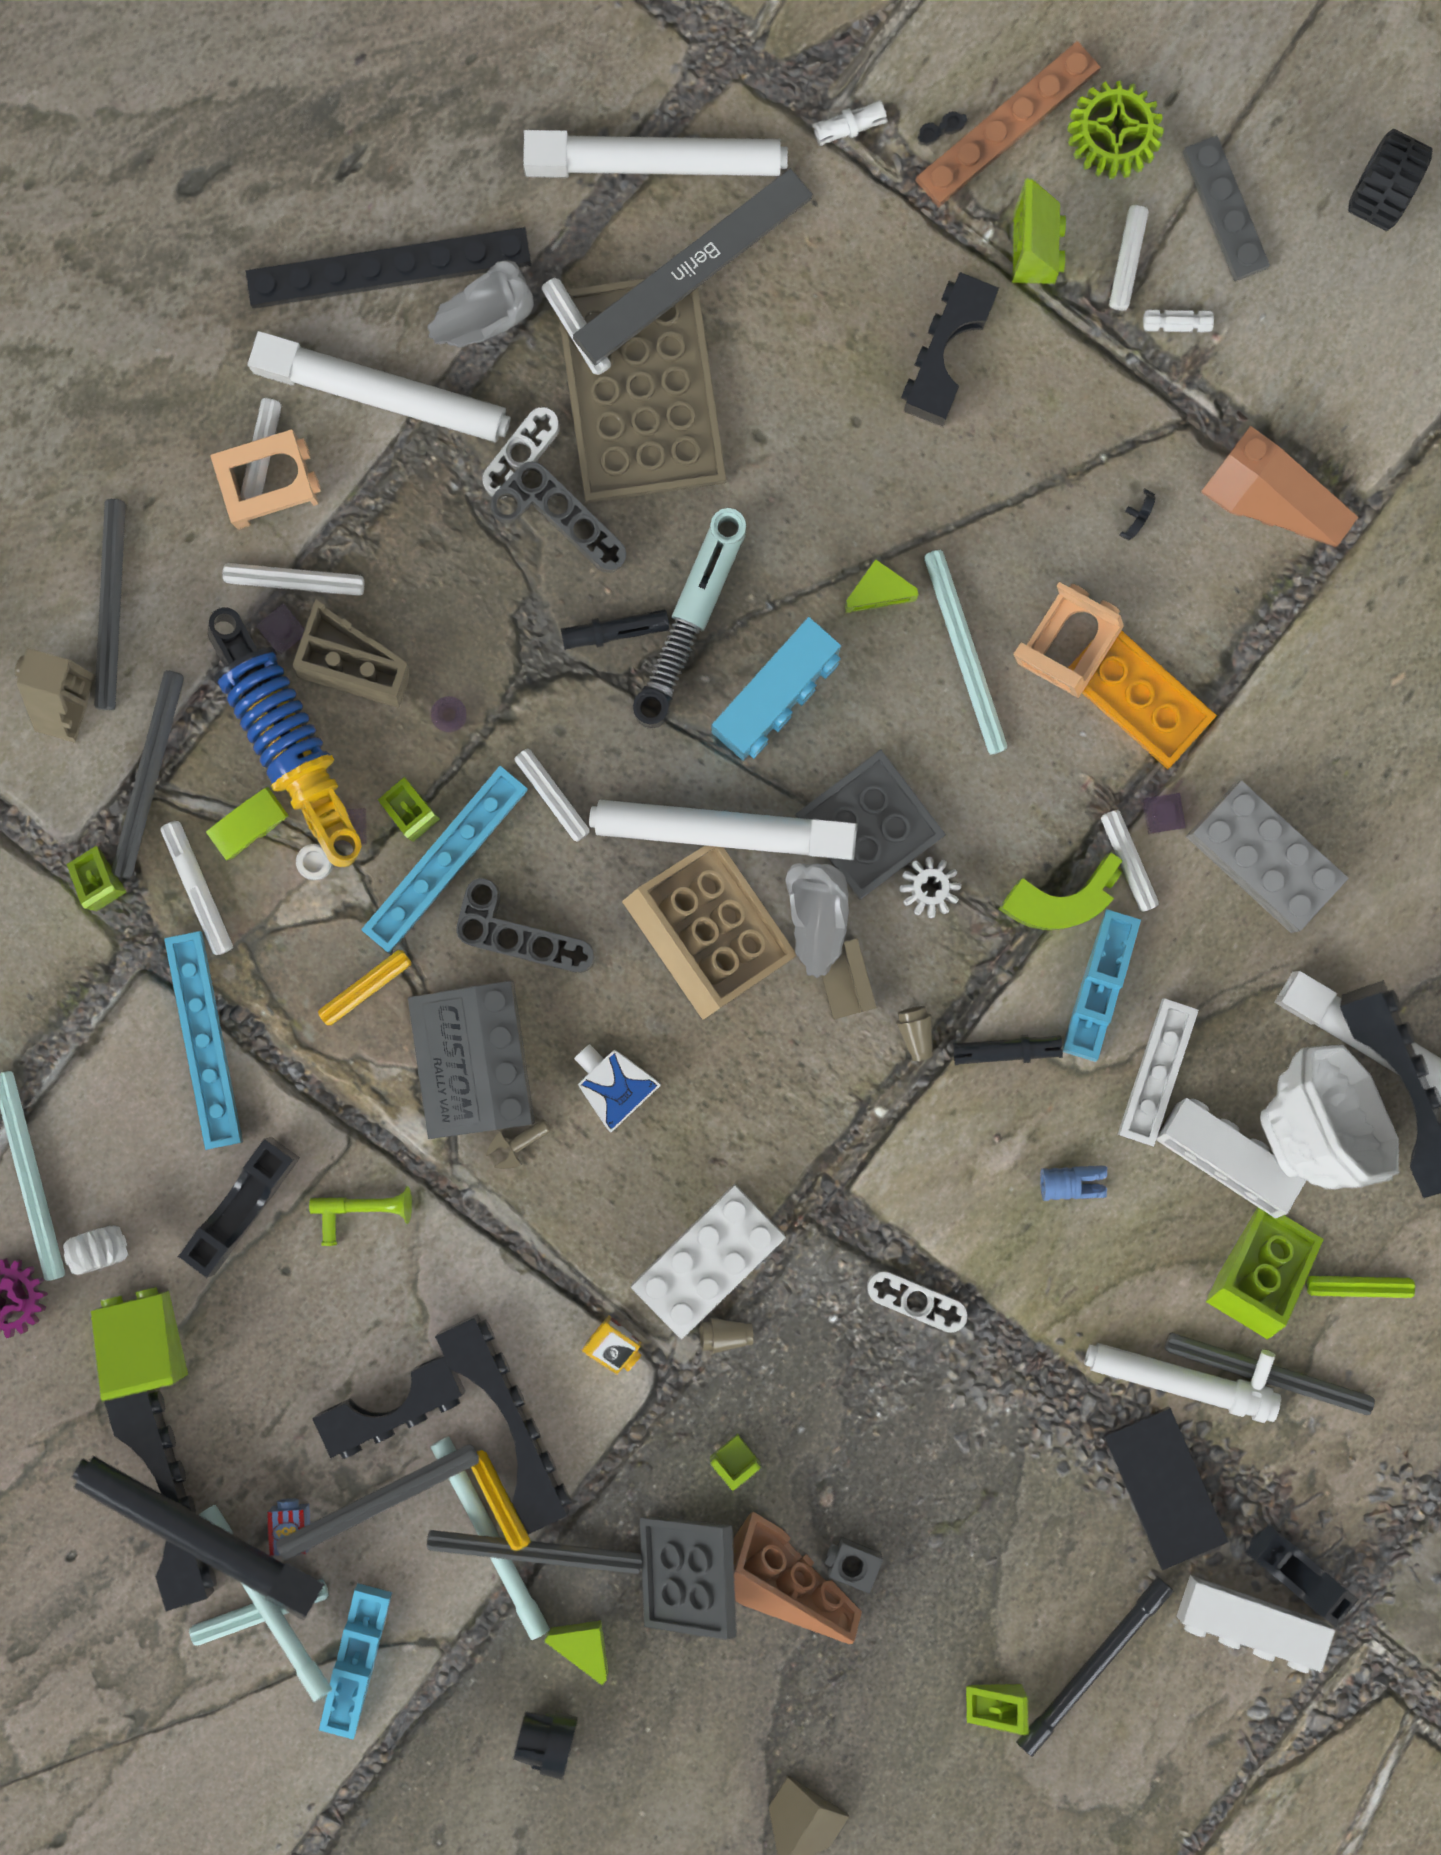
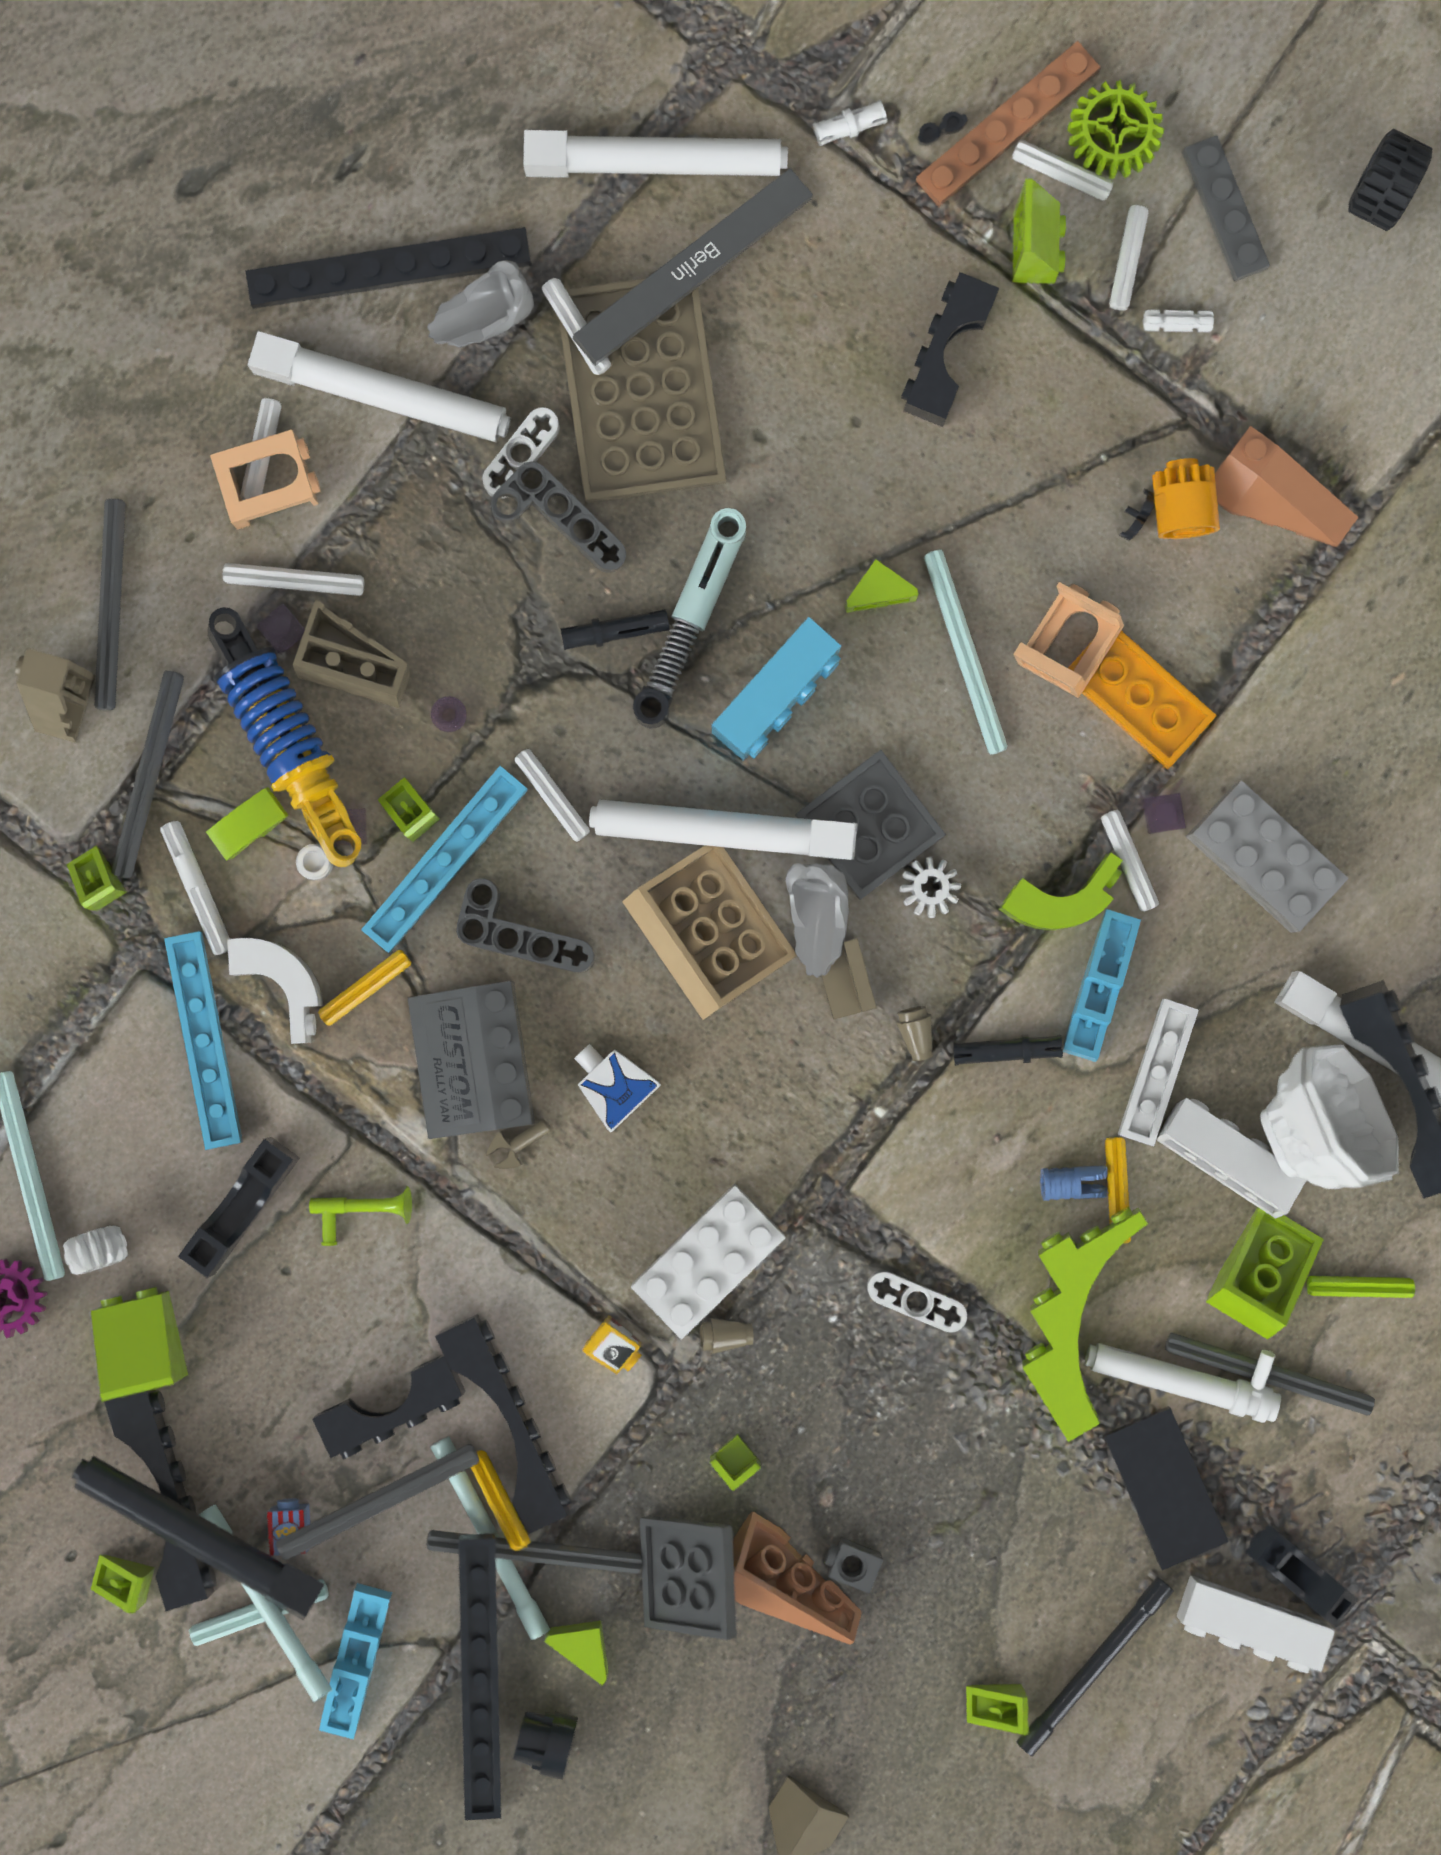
(122, 1582): none -> lime slope
(294, 976): none -> white arch
(479, 1676): none -> black plate
(1062, 170): none -> white axle
(1074, 1269): none -> lime arch
(1116, 1176): none -> yellow axle
(1185, 500): none -> light orange gear

